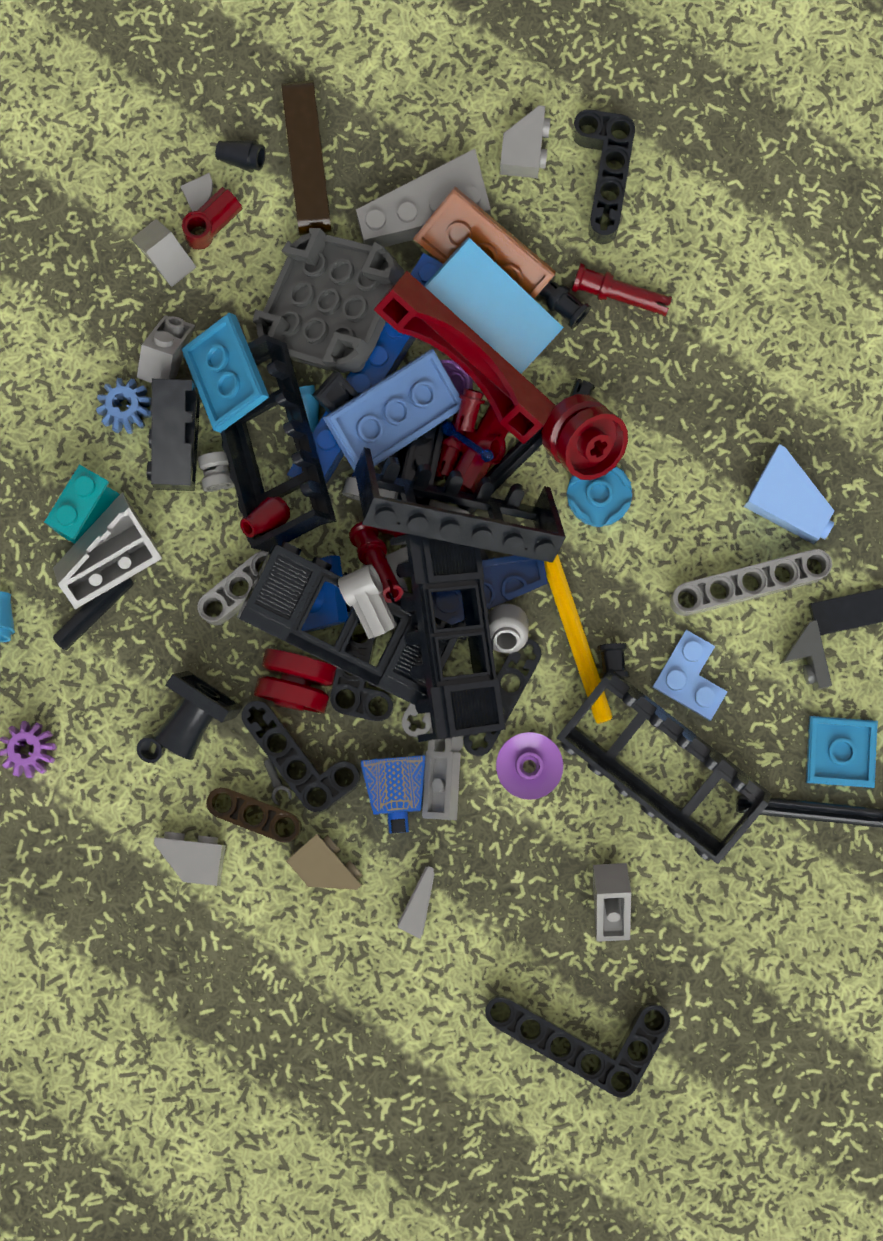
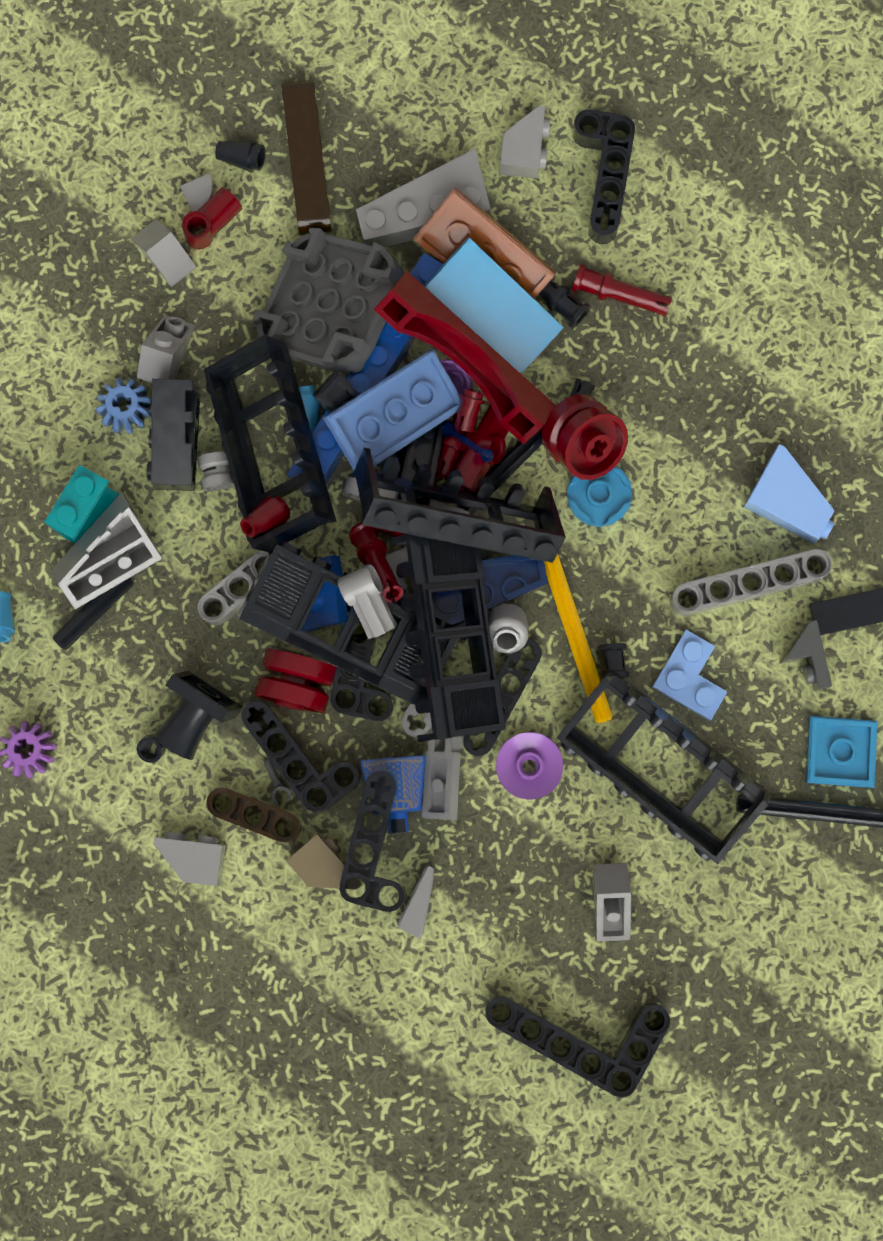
(225, 372): dark azure tile -> none
(375, 839): none -> black beam

